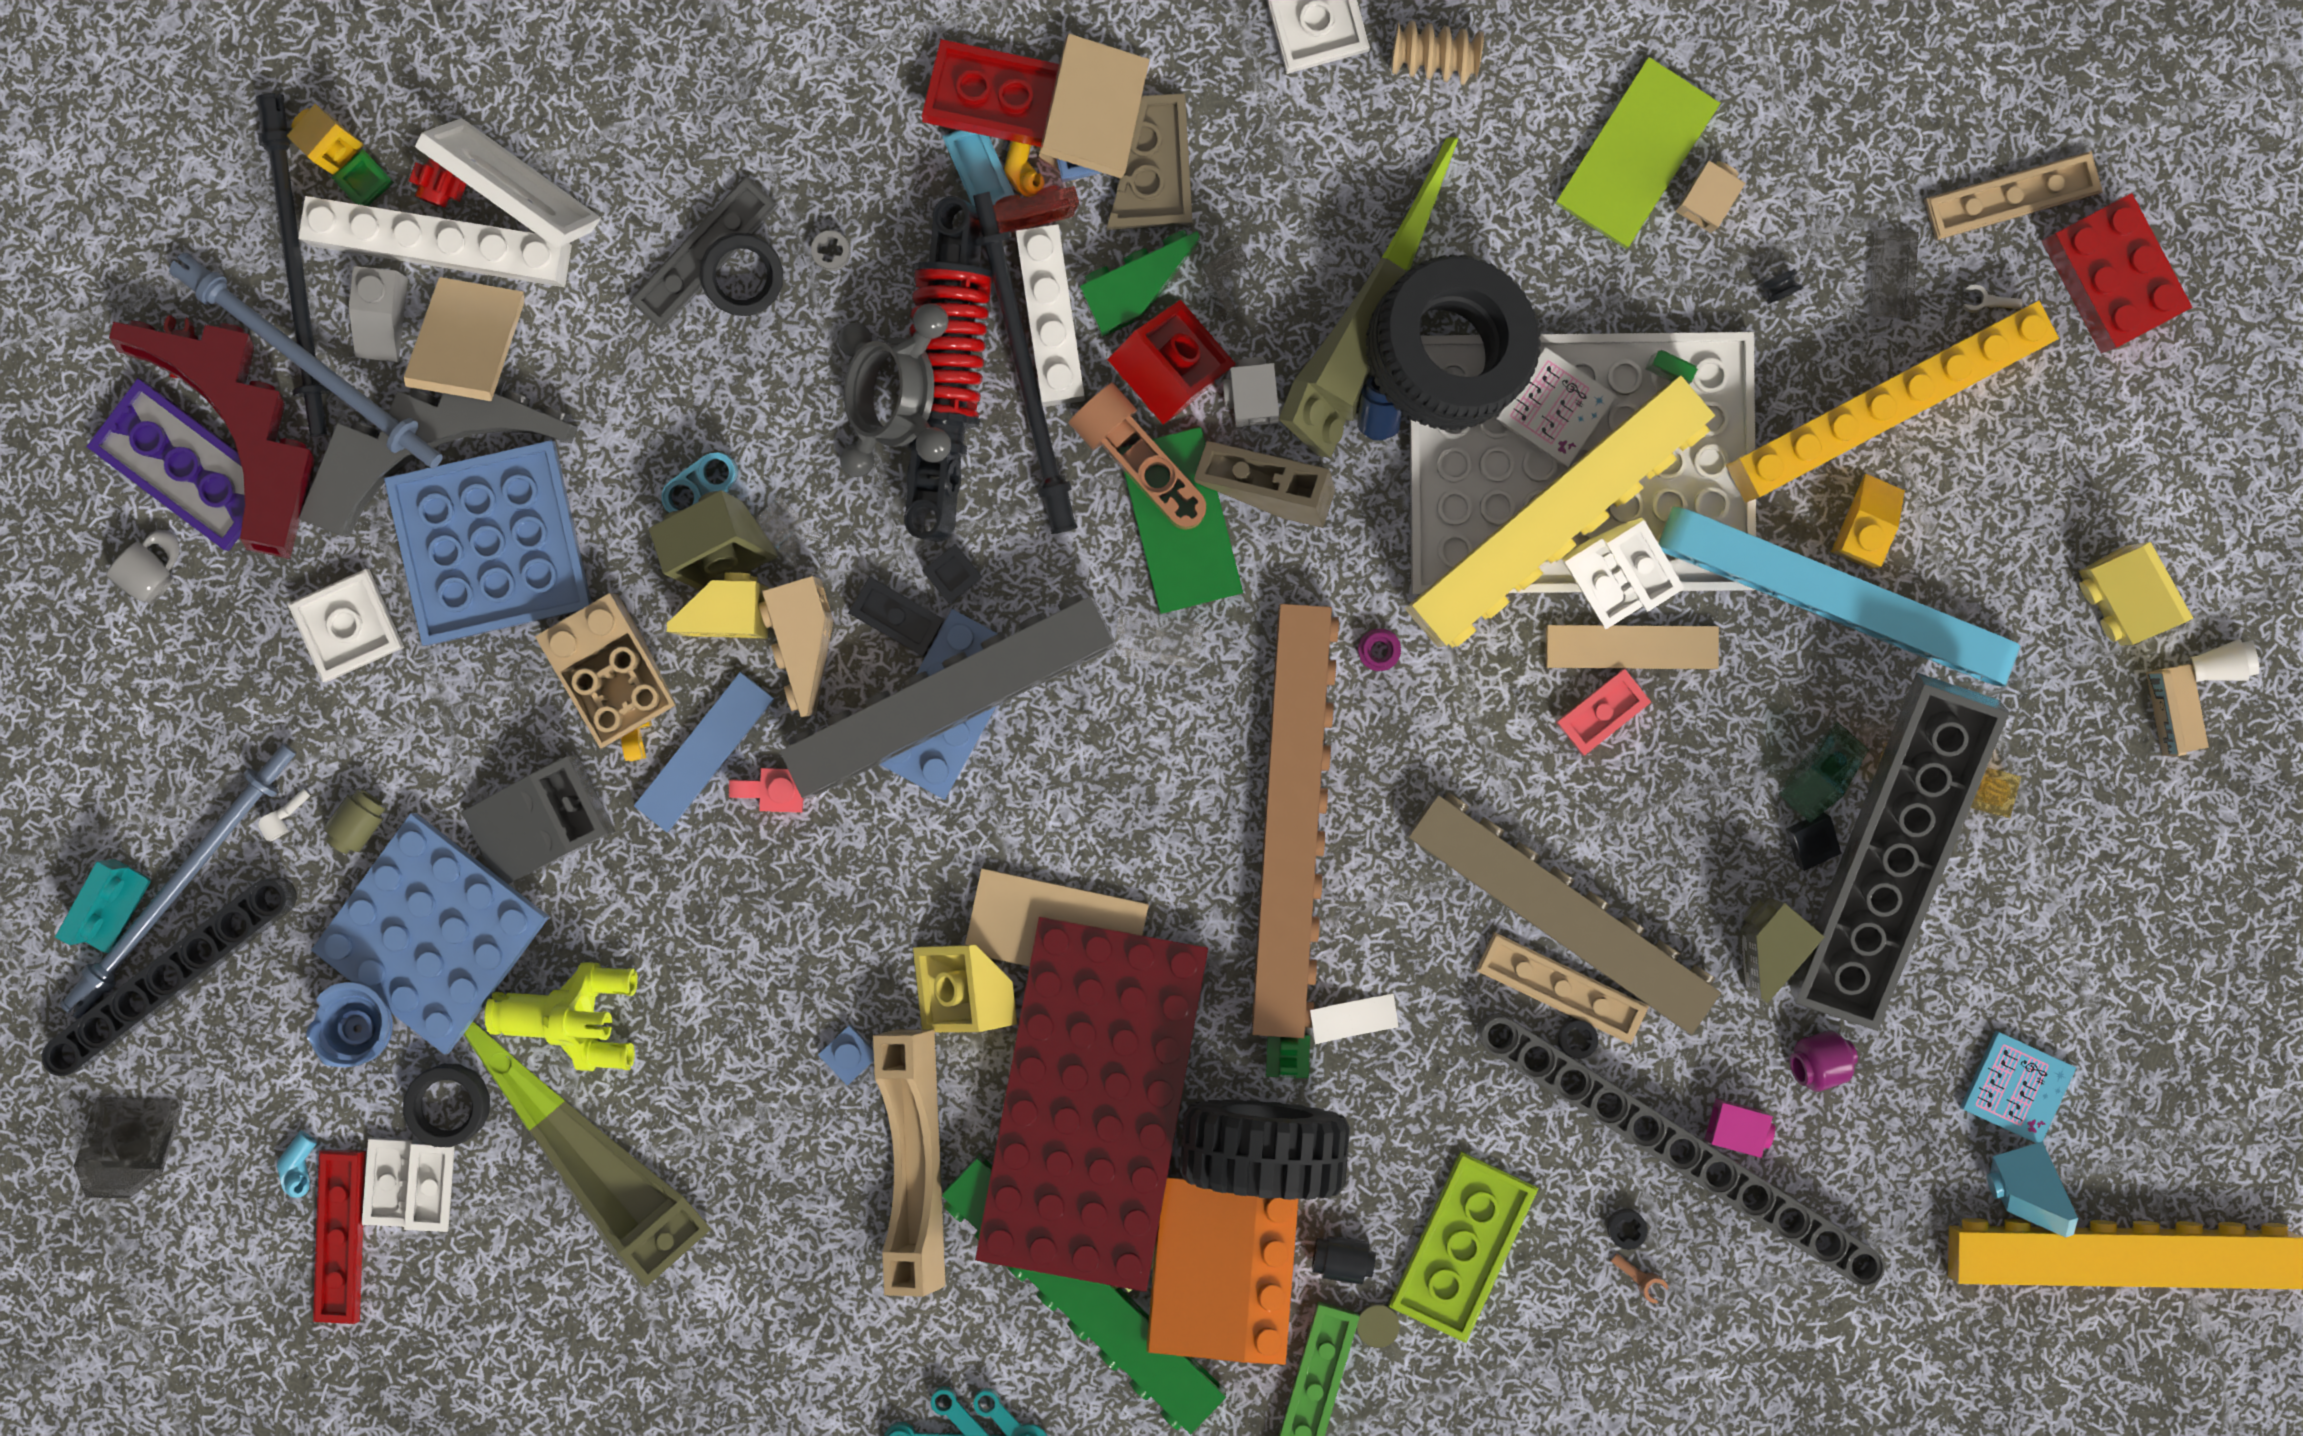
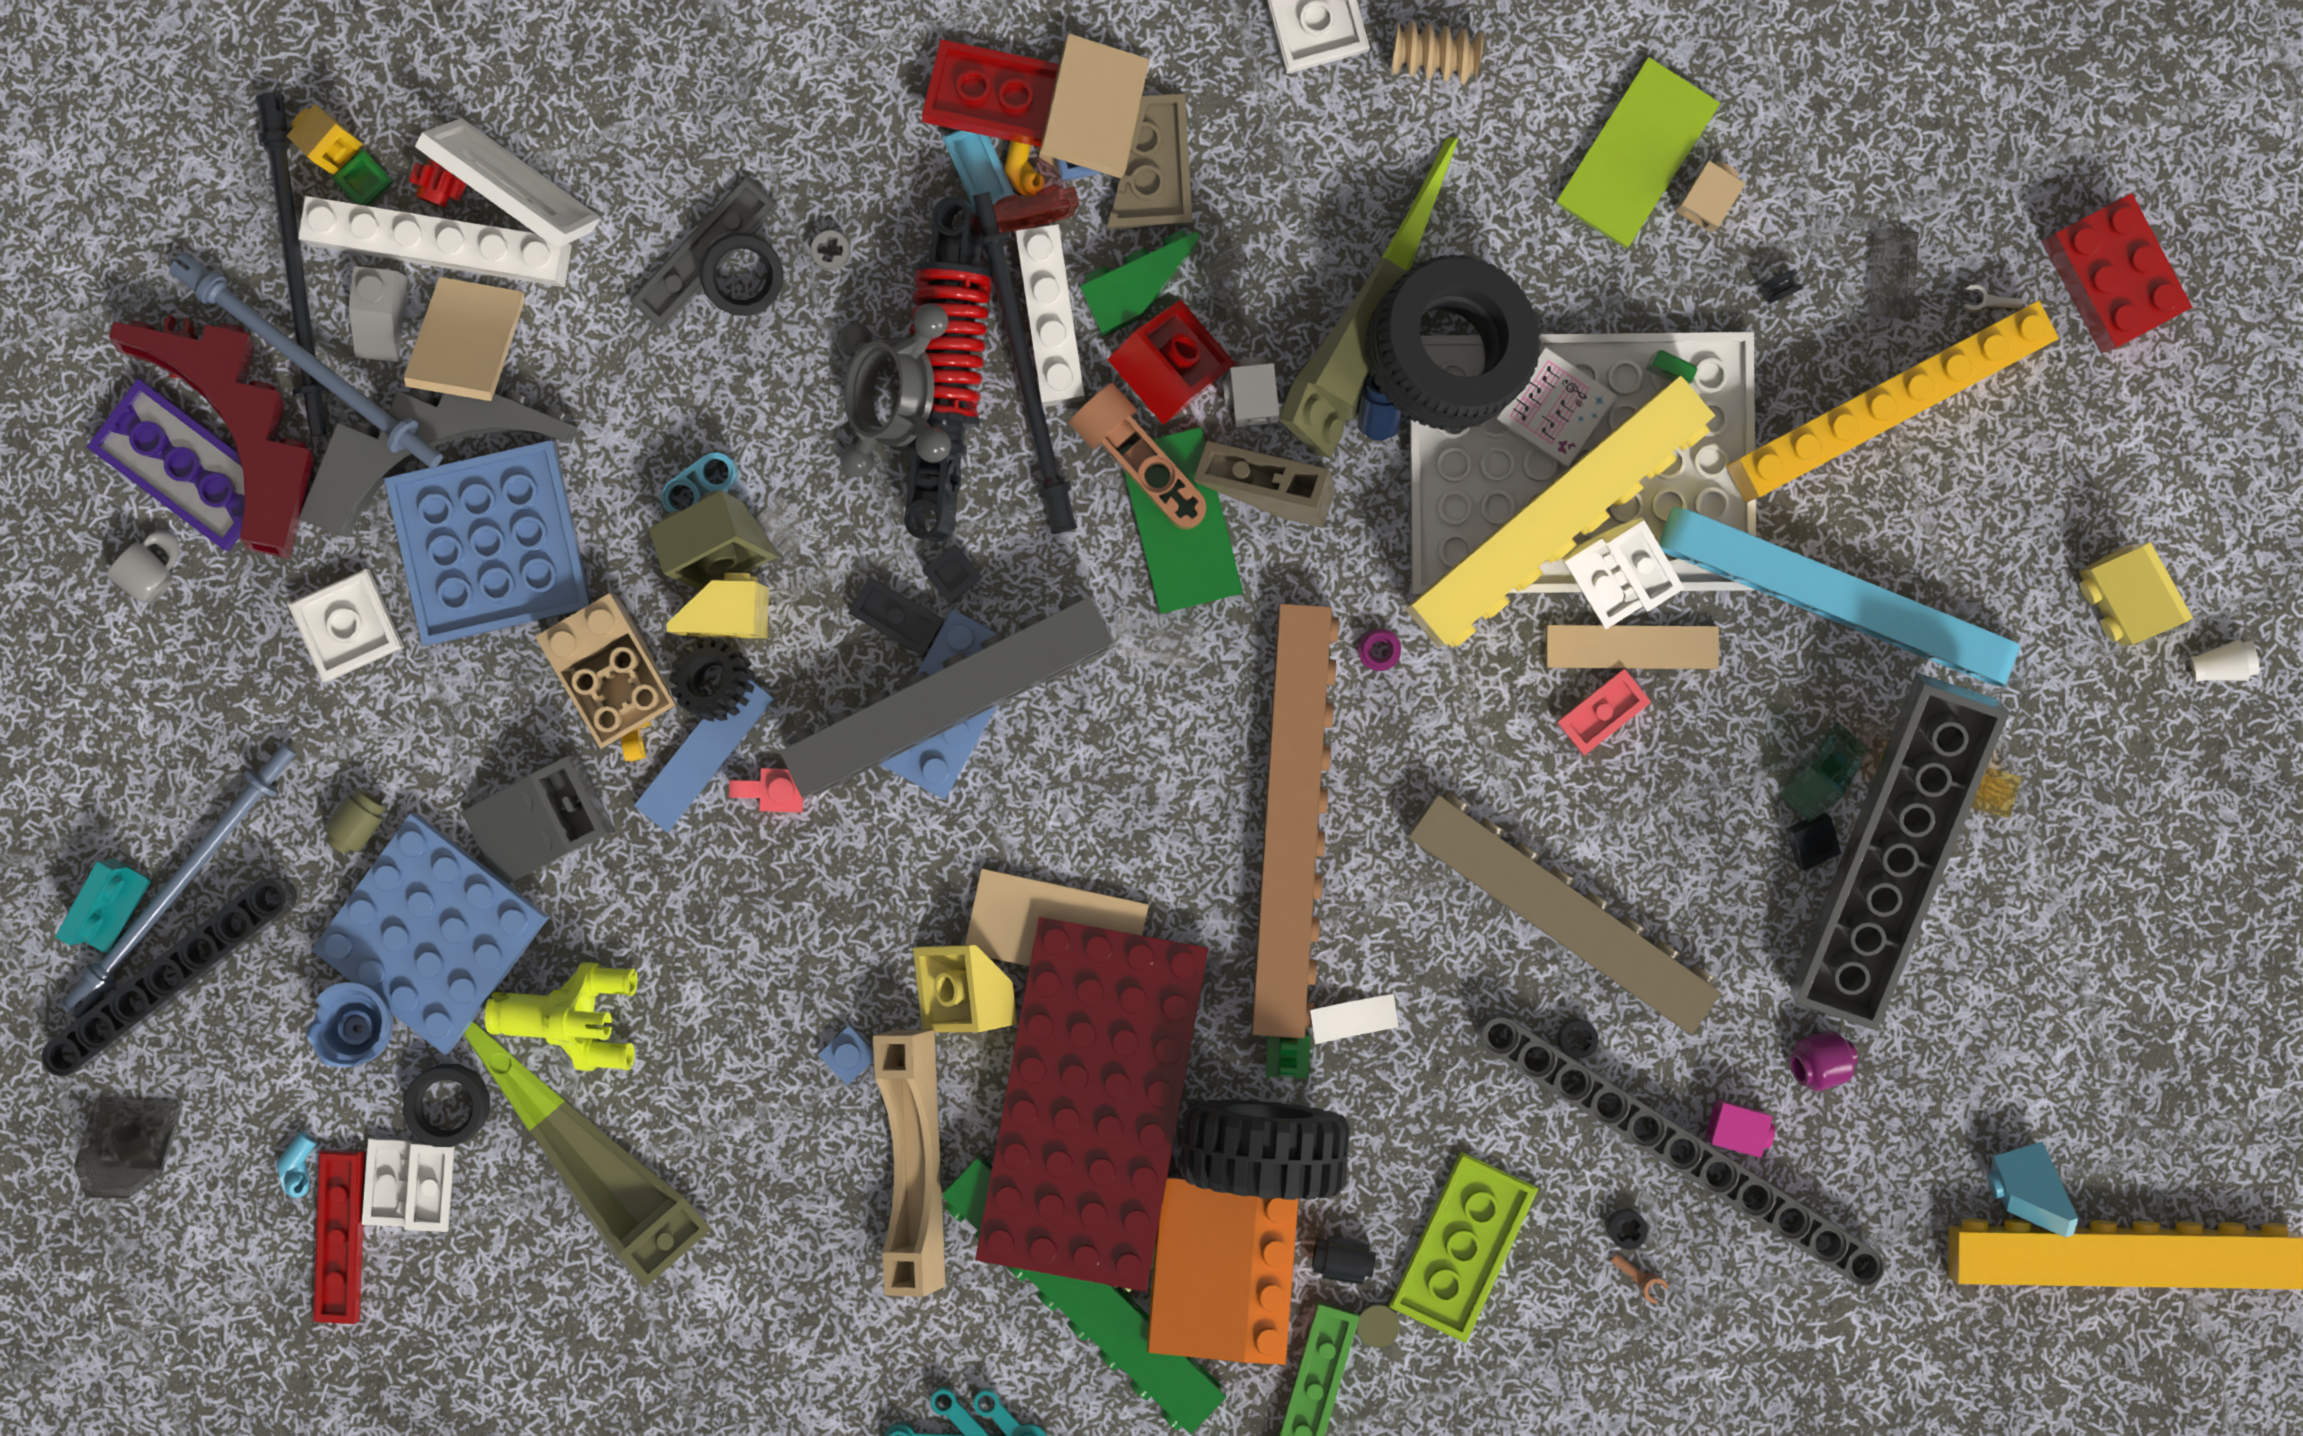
(272, 823): white hand -> none
(692, 670): none -> black tyre
(803, 633): tan slope -> none
(1562, 988): tan tile -> none
(1774, 946): olive slope -> none
(1870, 523): yellow slope -> none
(2013, 196): tan tile -> none
(2018, 1087): medium azure tile -> none
(2177, 710): tan panel -> none

